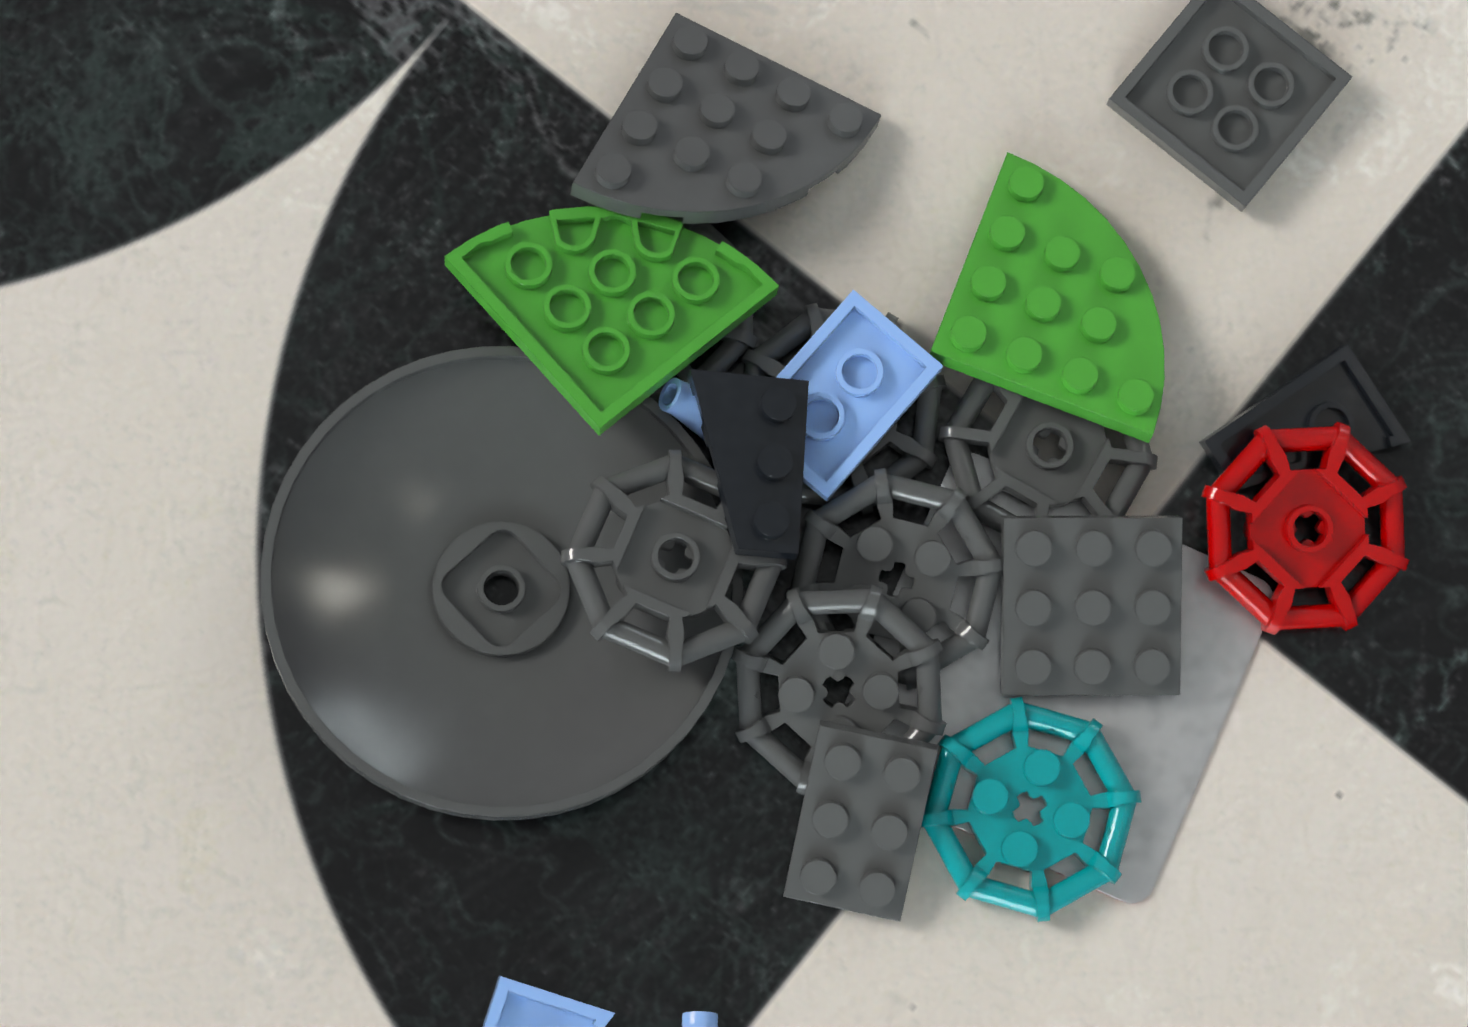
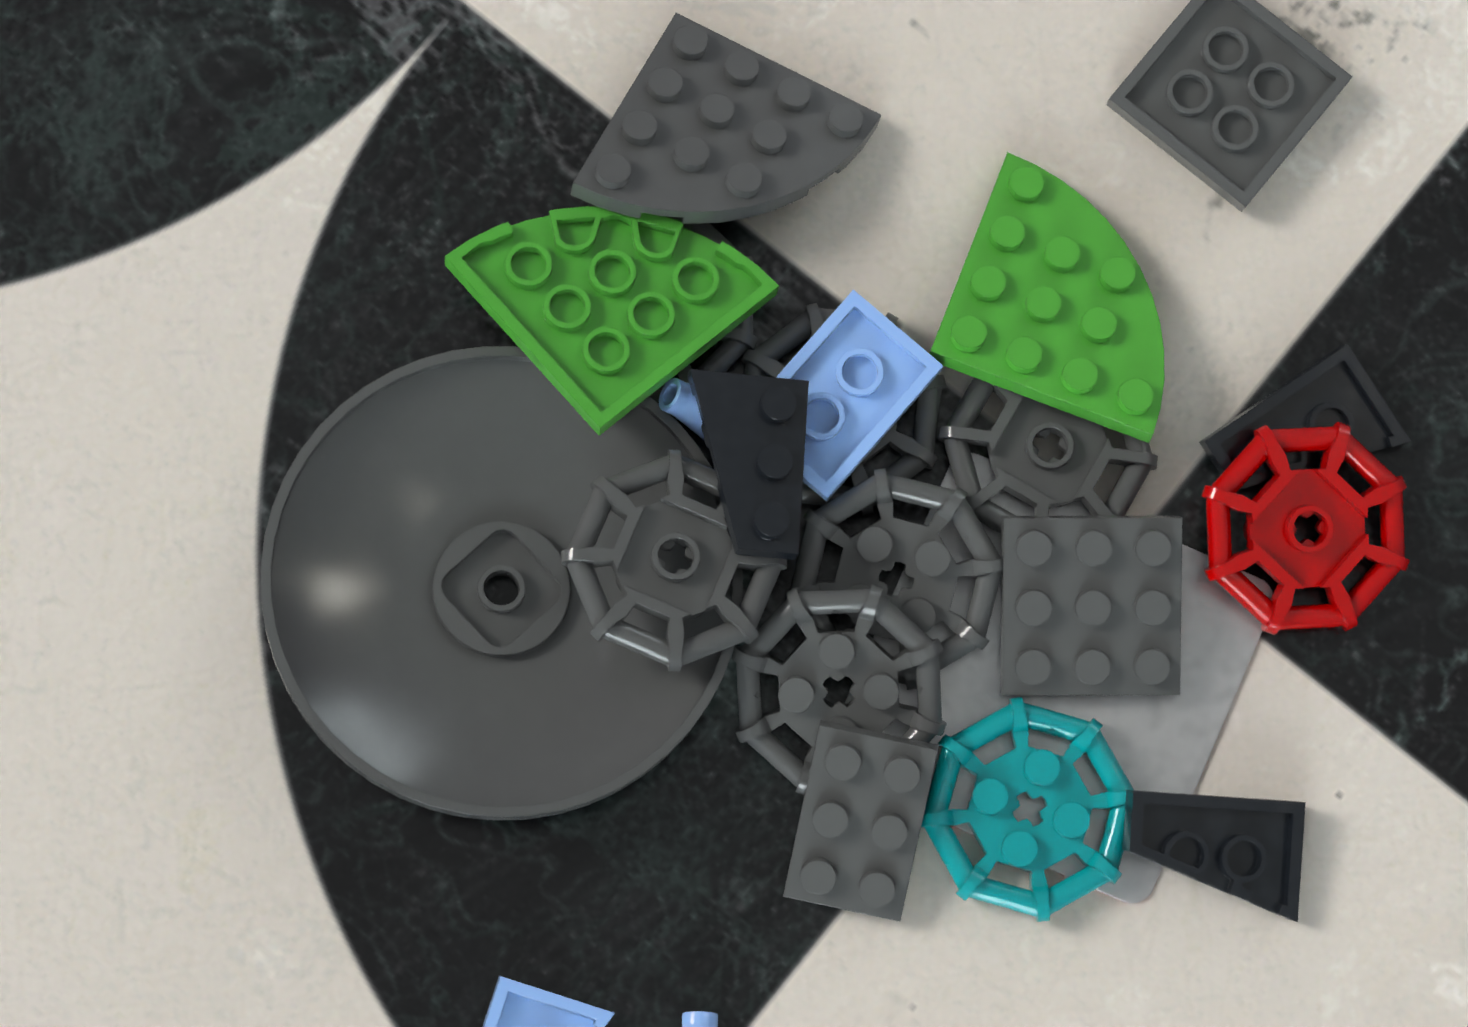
(1224, 842): none -> black wing

